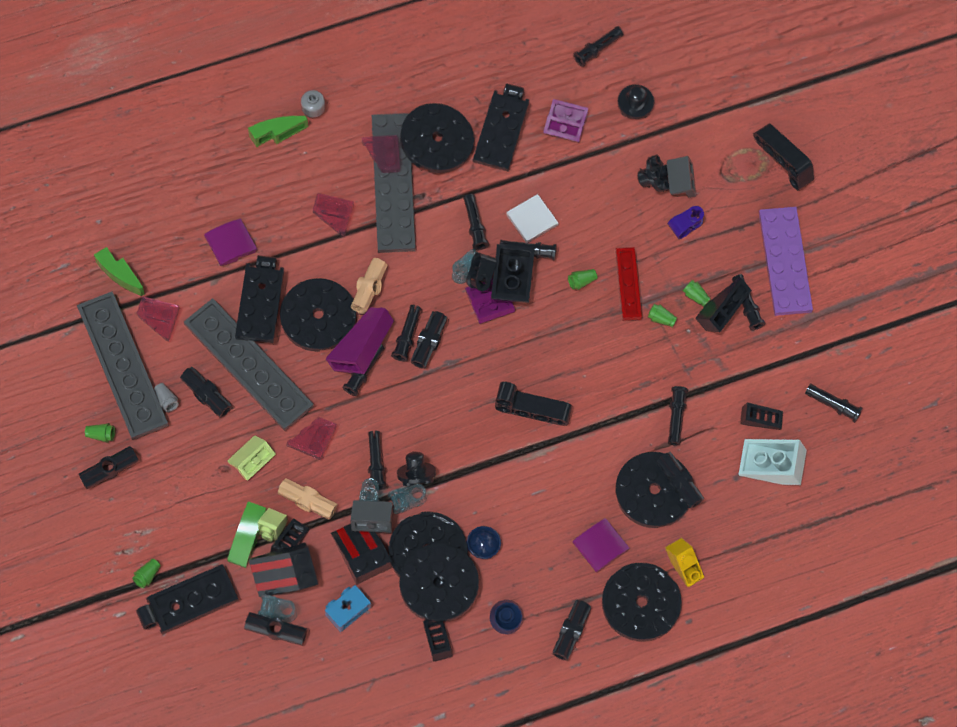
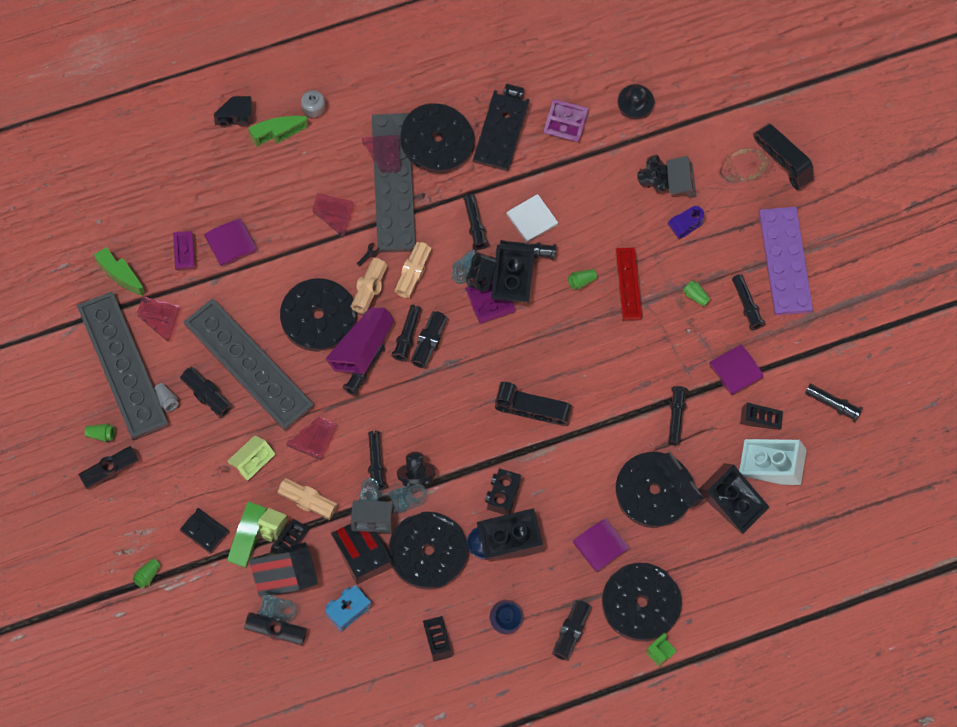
(183, 250): none -> magenta plate
(196, 599): black hinge -> none
(204, 531): none -> black plate
(235, 112): none -> black slope
(260, 306): black hinge -> none
(370, 253): none -> black hand
(413, 270): none -> light nougat piece
(445, 602): black plate -> none
(508, 492): none -> black brick
(510, 535): none -> black slope
(592, 49): black pin -> none
(660, 650): none -> bright green panel
(661, 315): bright green cone -> none
(685, 561): yellow slope -> none
(723, 306): black slope -> none
(733, 497): none -> black slope
(736, 369): none -> magenta slope

